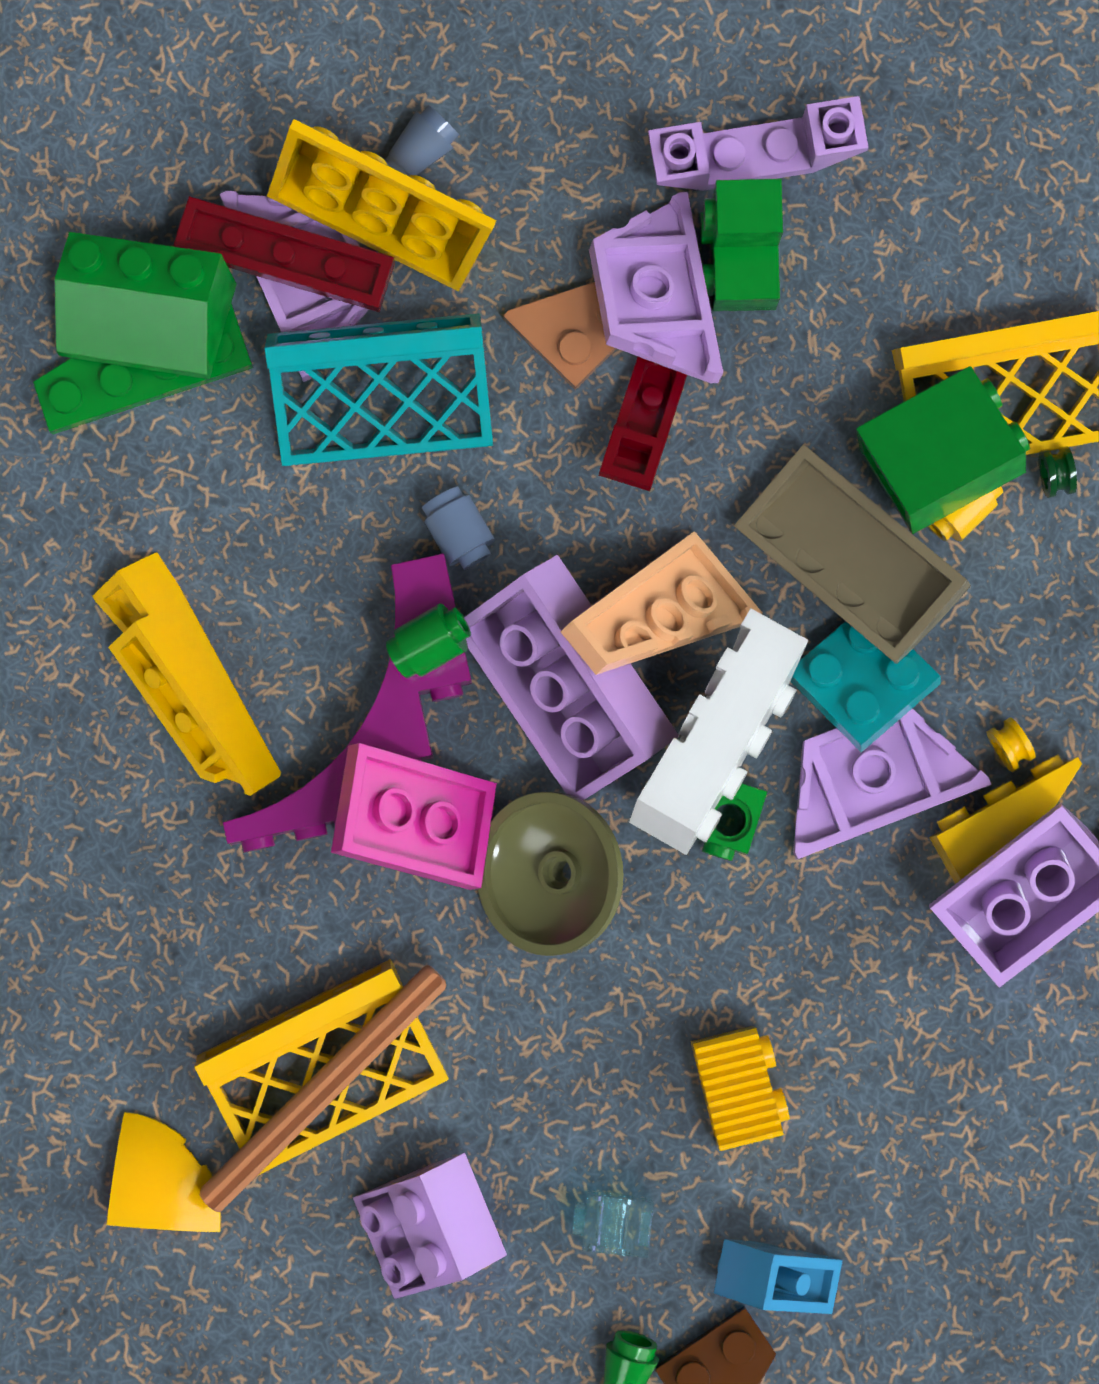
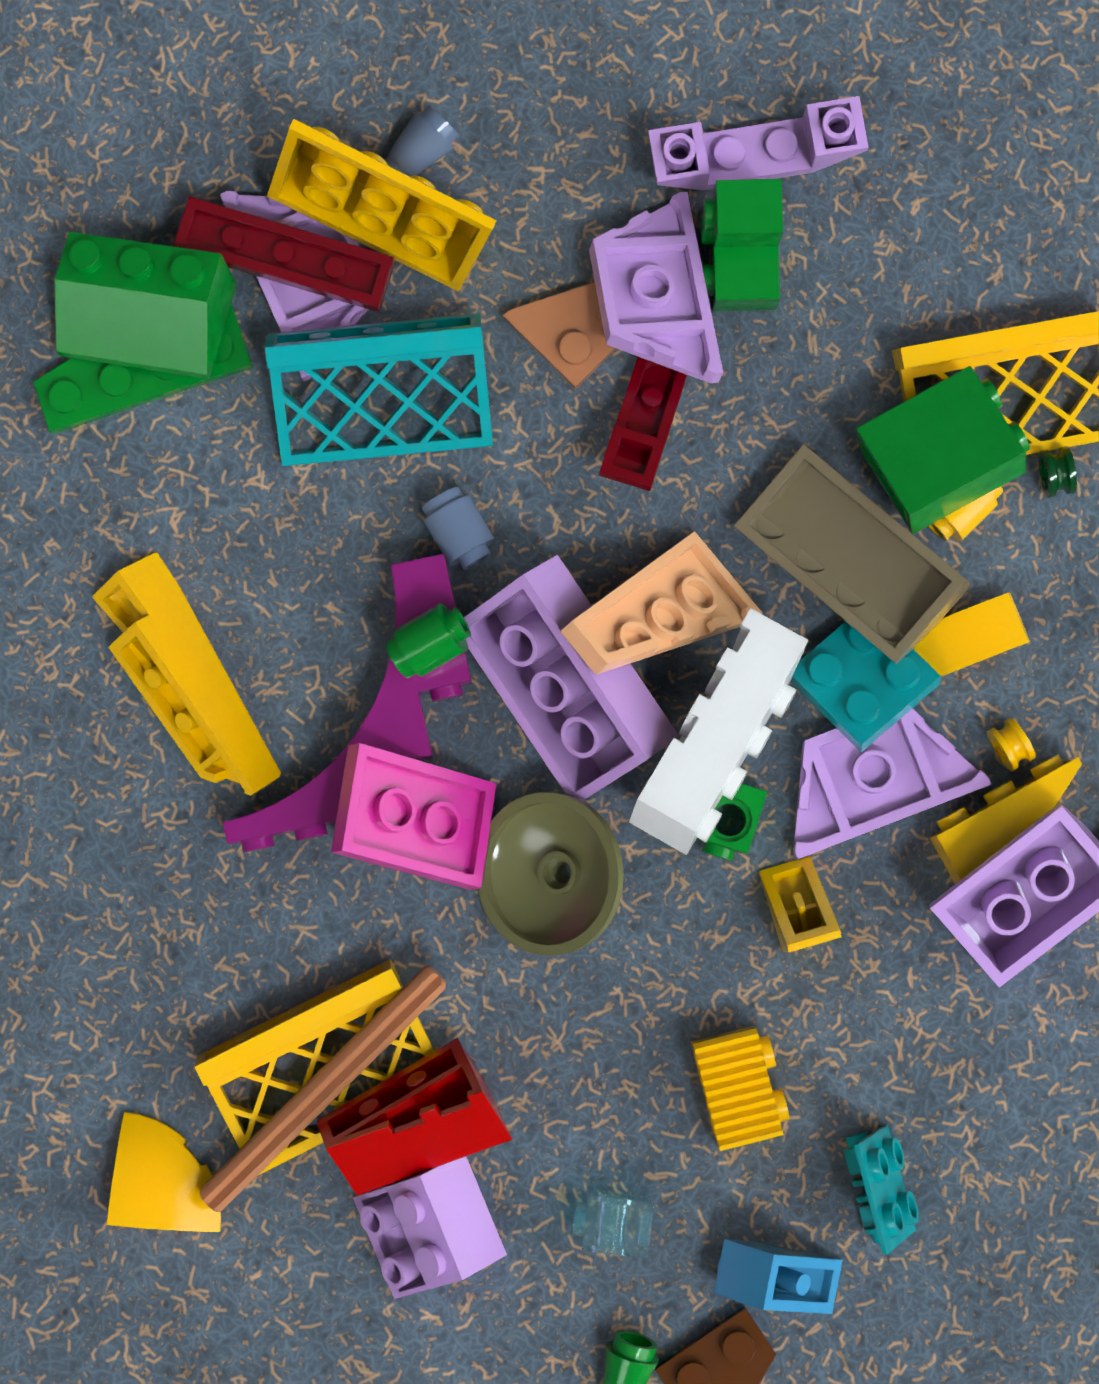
(414, 1121): none -> red wedge
(799, 905): none -> yellow slope
(891, 1208): none -> teal hinge
(973, 635): none -> yellow slope

